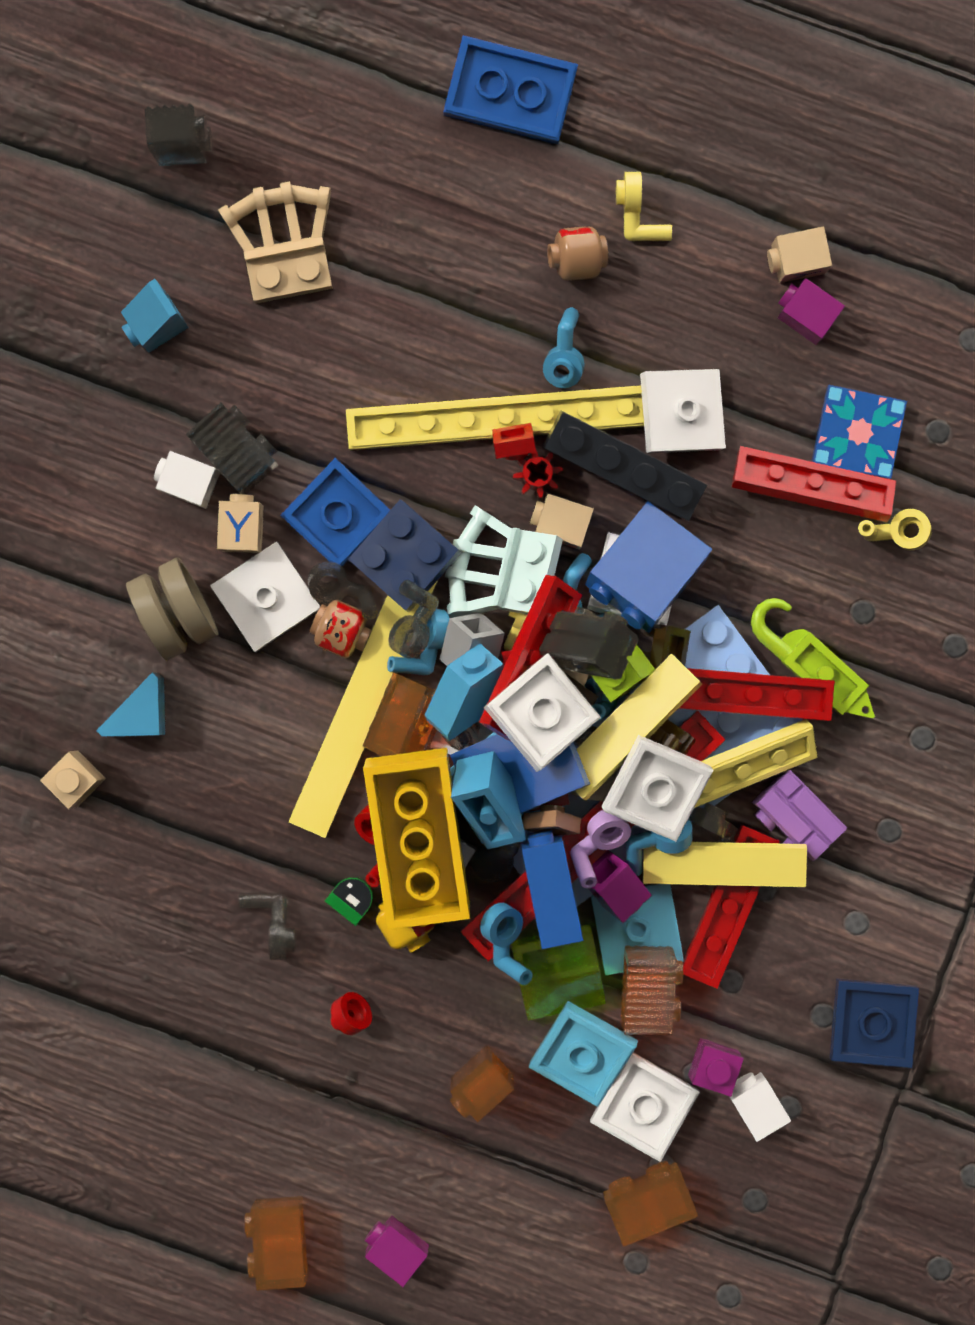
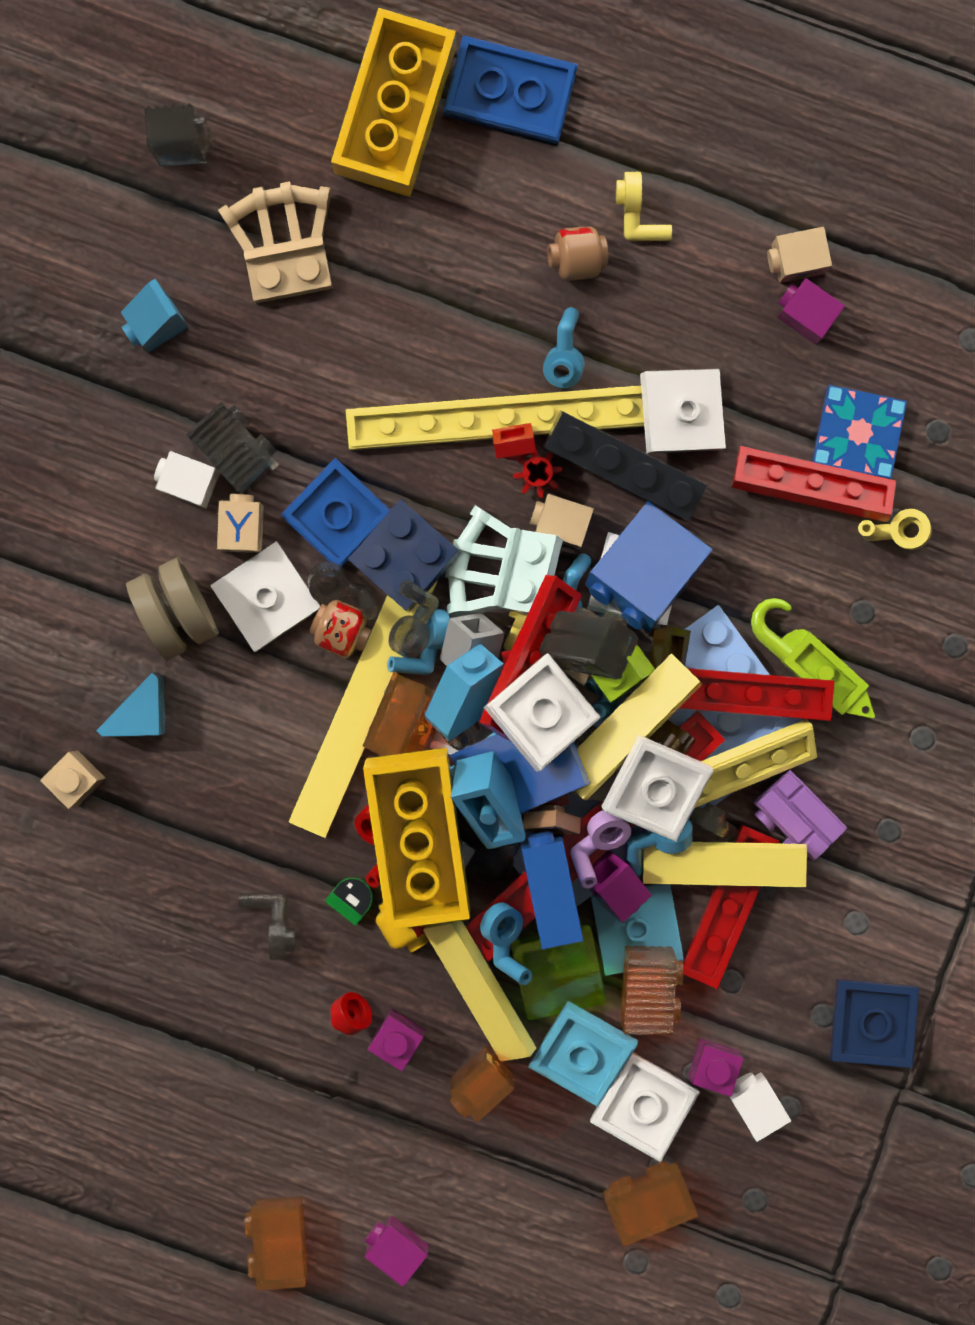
(394, 102): none -> yellow brick
(396, 1040): none -> magenta brick
(480, 990): none -> light yellow tile

